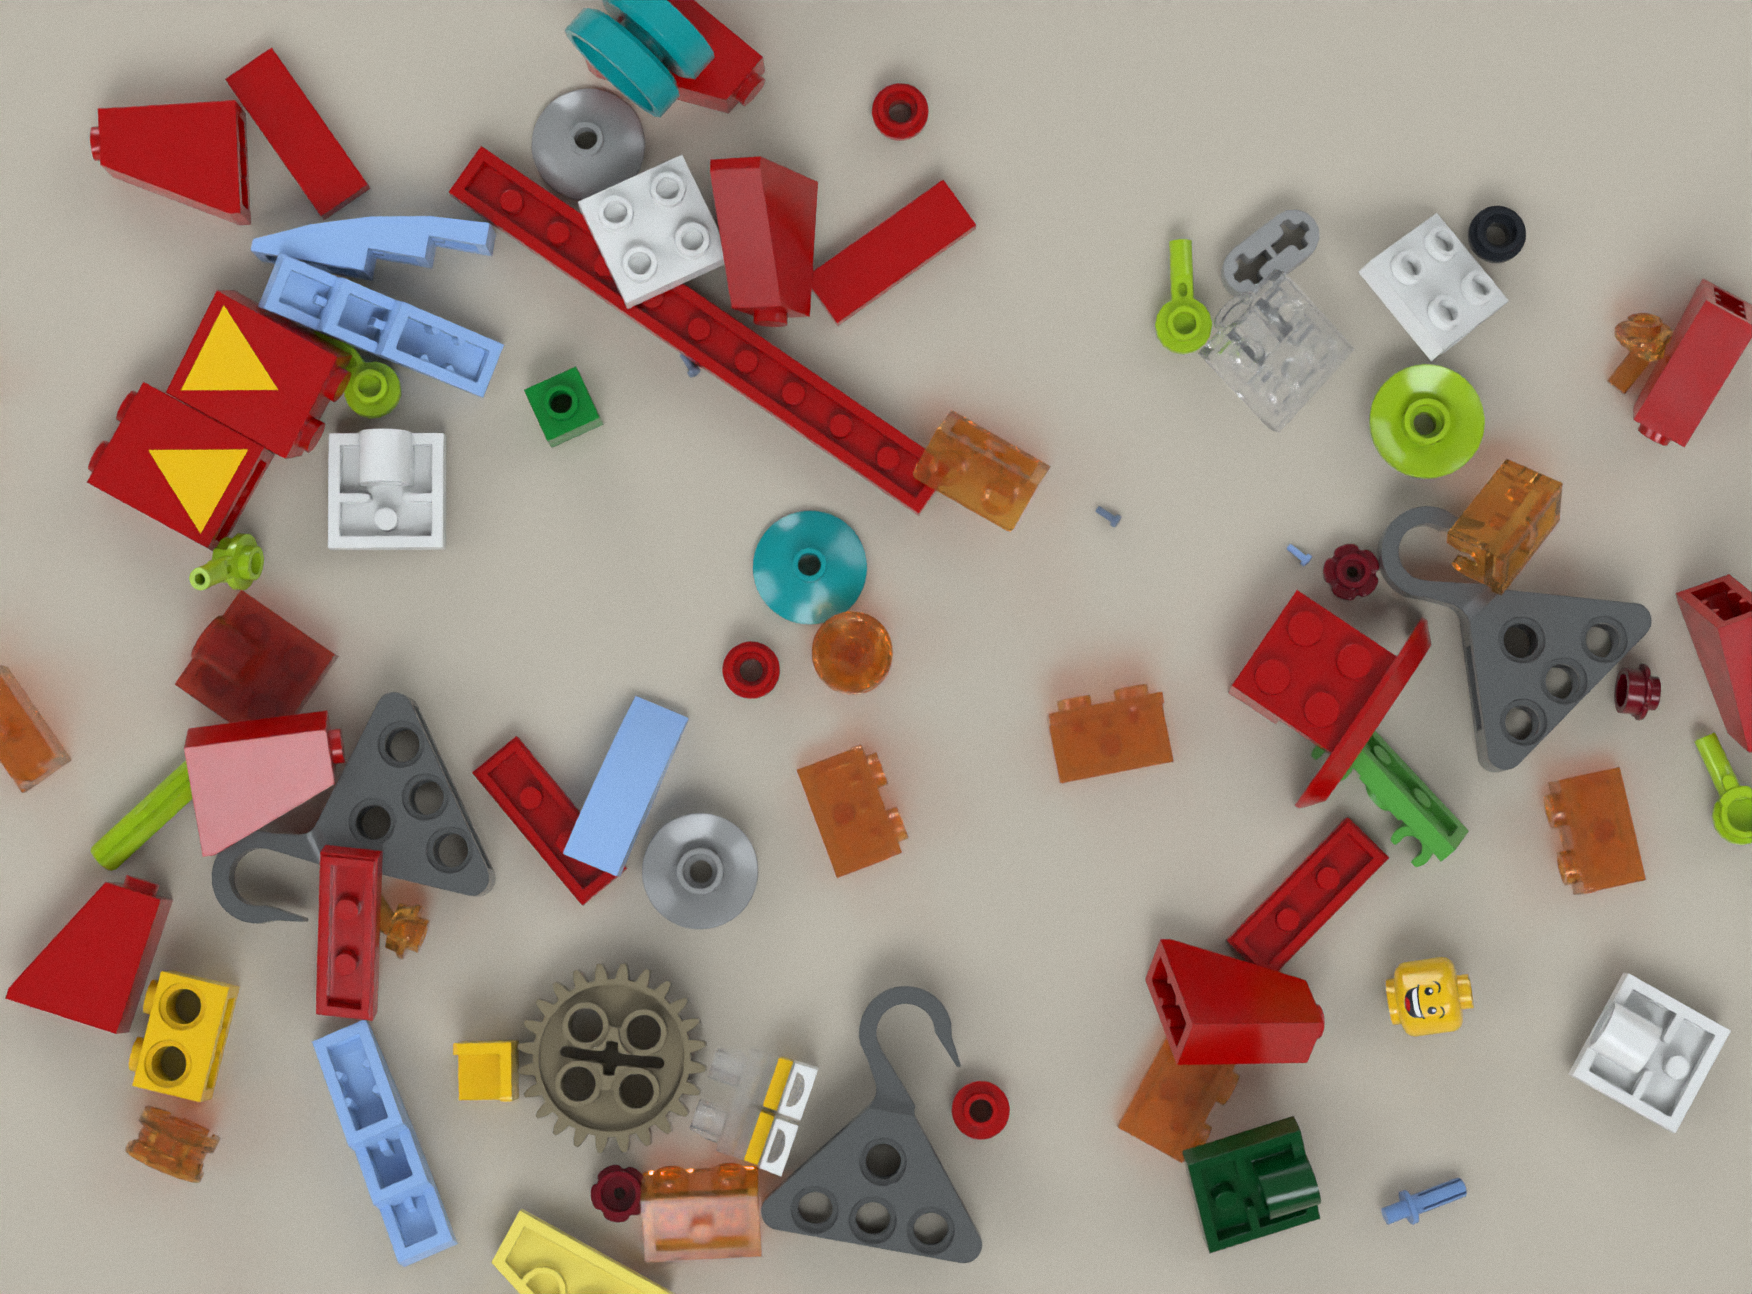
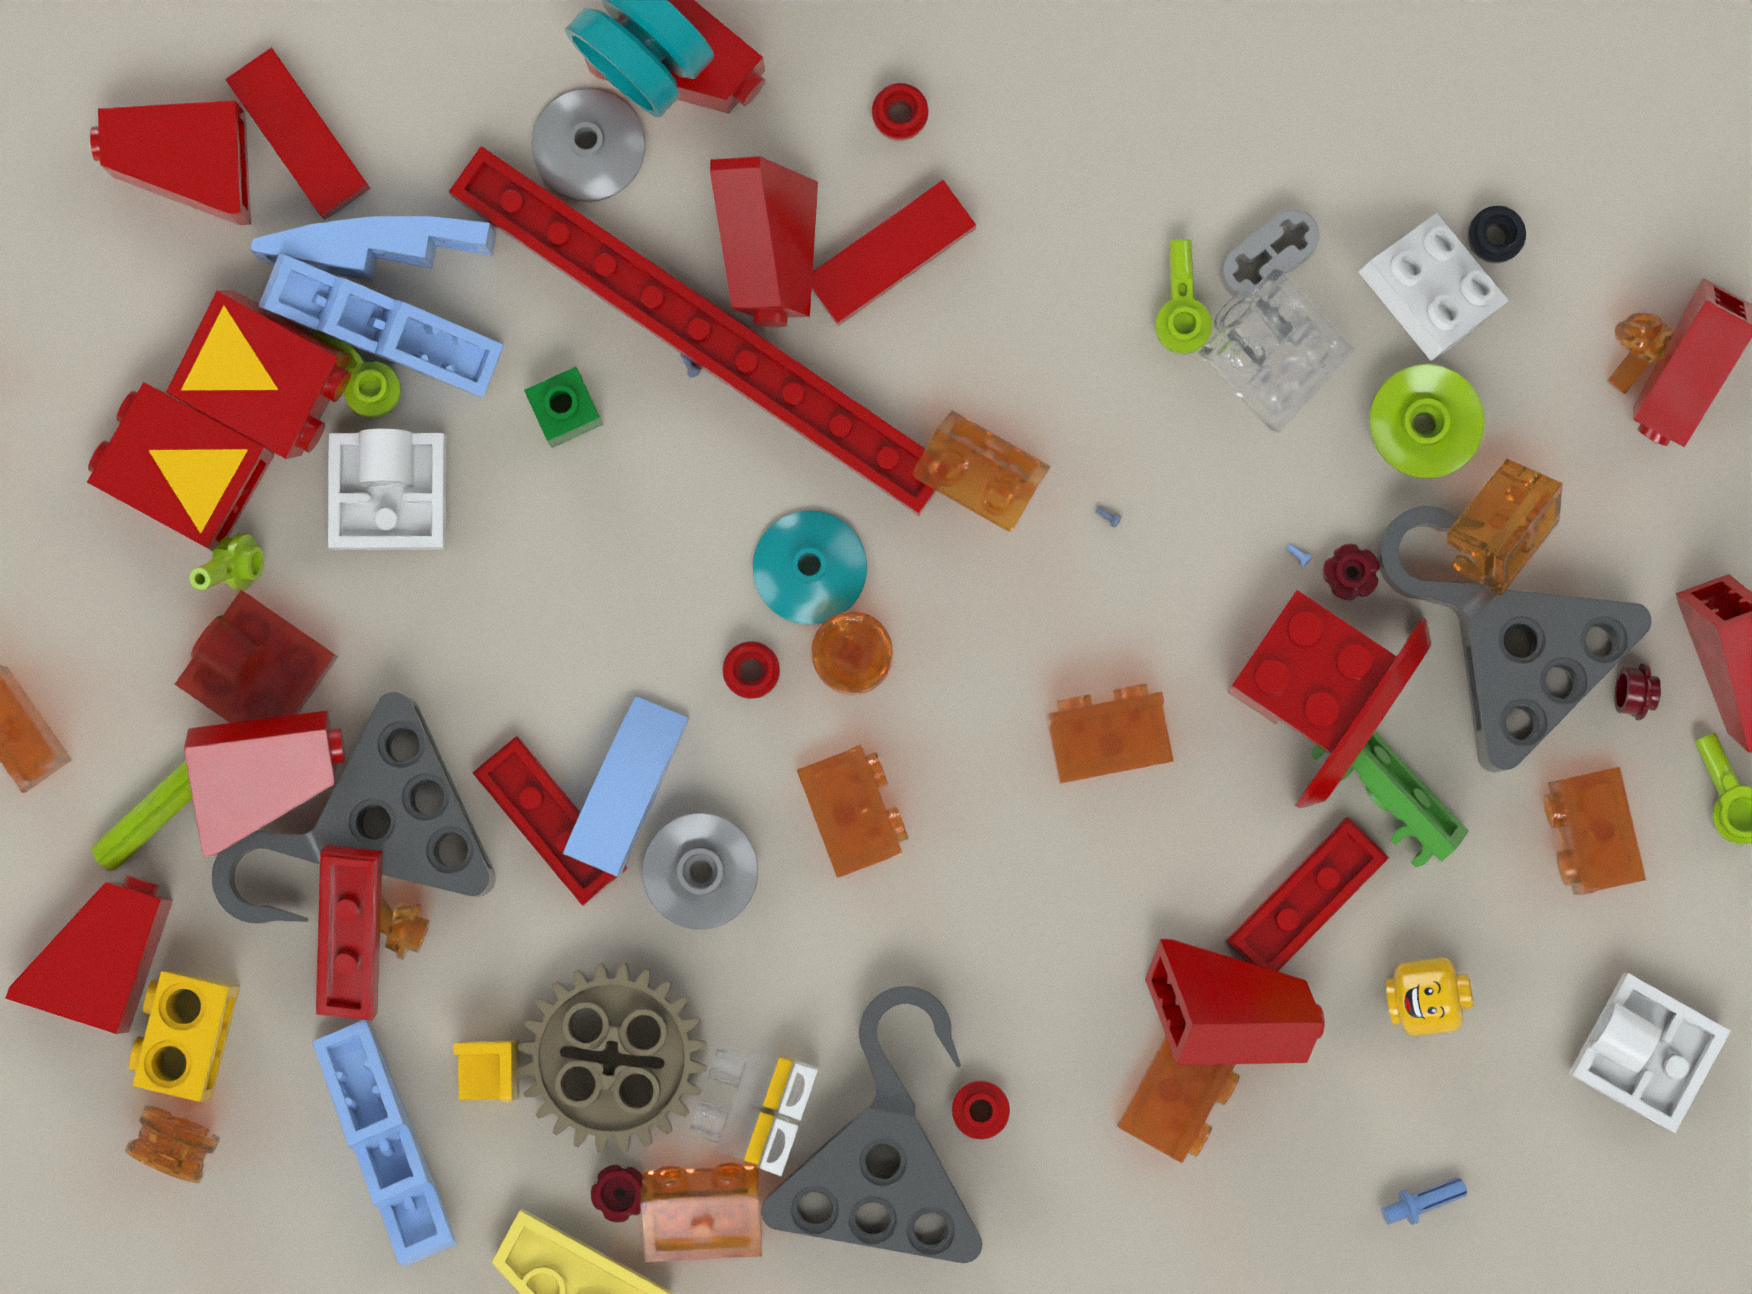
(654, 231): white plate -> none
(1252, 1184): dark green plate -> none

